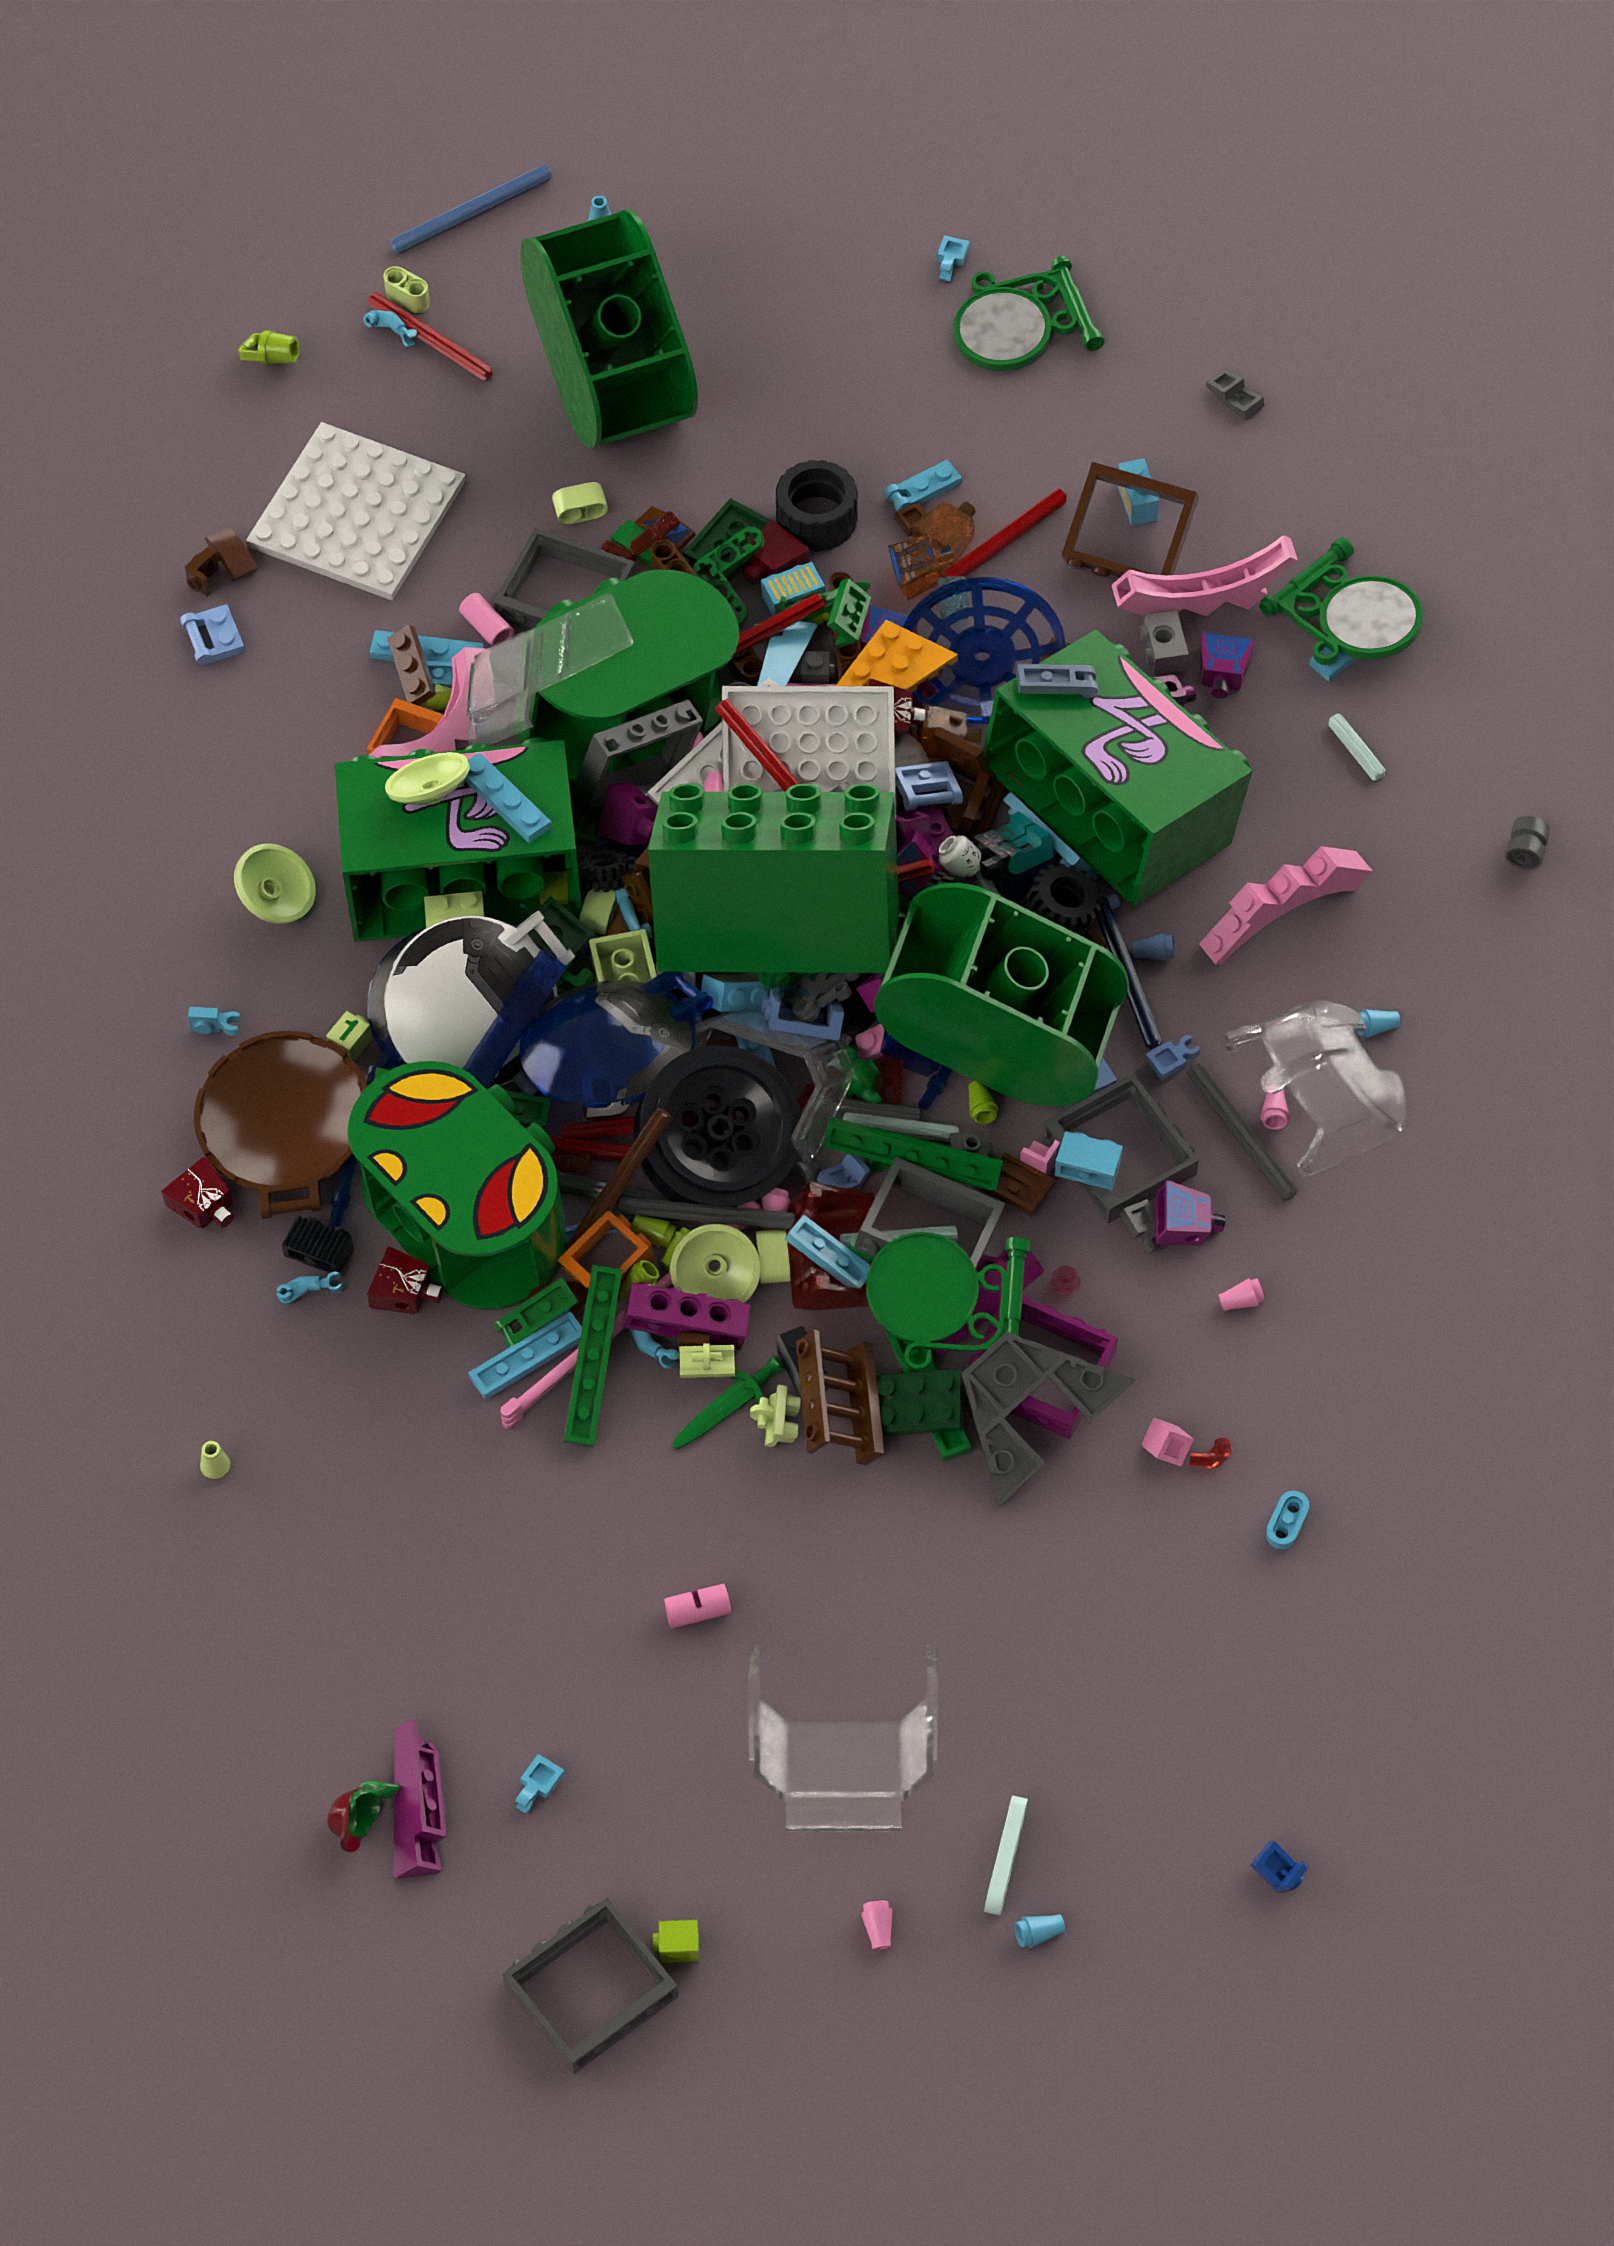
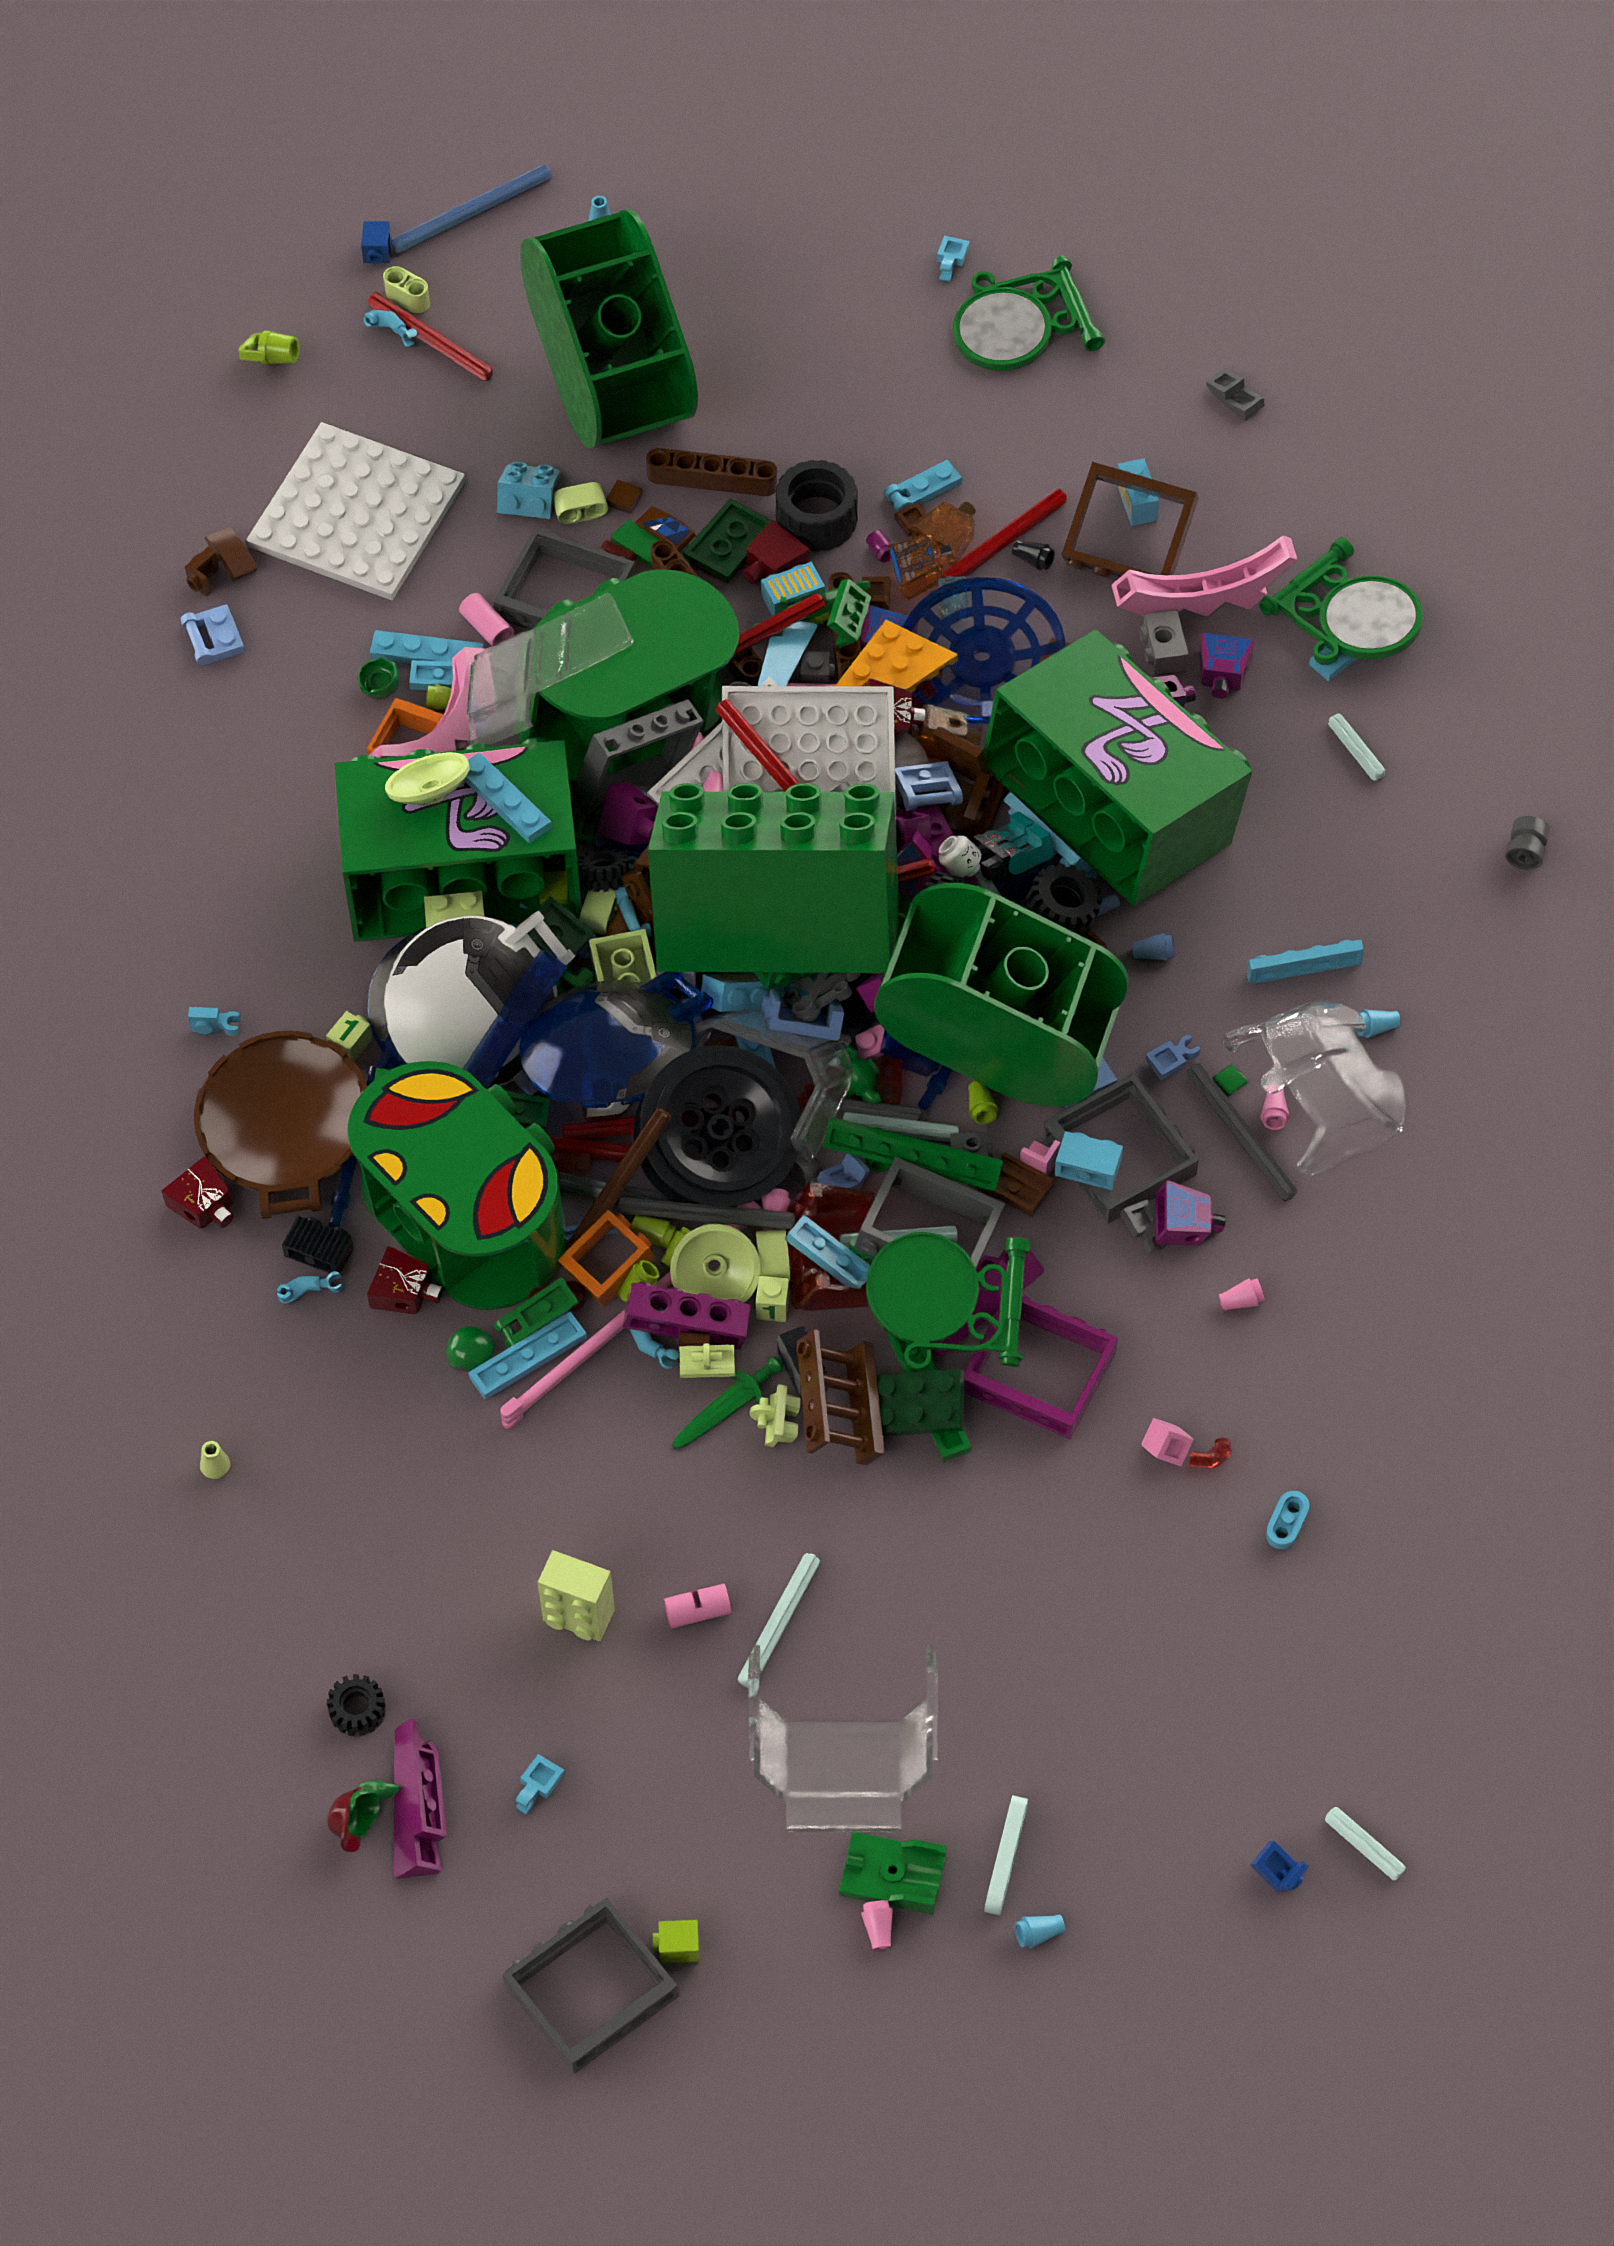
(283, 875): yellowish green dish -> none
(351, 1688): none -> black tyre
(376, 242): none -> blue brick
(378, 678): none -> green hair
(411, 665): plate -> none
(469, 1348): none -> green hair
(527, 490): none -> medium azure bracket
(576, 1596): none -> yellowish green brick
(592, 1356): green plate -> none
(624, 496): none -> reddish brown tile
(654, 533): clear red axle -> none
(711, 472): none -> reddish brown beam
(720, 569): green beam -> none
(772, 1299): none -> yellowish green brick
(783, 1612): none -> light aqua axle
(879, 545): none -> magenta piece
(879, 591): none -> reddish brown bracket
(910, 1888): none -> green piece
(1006, 1378): dark grey wing -> none
(1035, 554): none -> black cone
(1057, 679): sand blue plate -> none
(1065, 1273): clear pink plate -> none
(1135, 993): dark blue axle -> none
(1230, 1080): none -> green piece
(1259, 904): bright pink arch -> none
(1306, 961): none -> medium azure plate
(1365, 1843): none -> light aqua axle

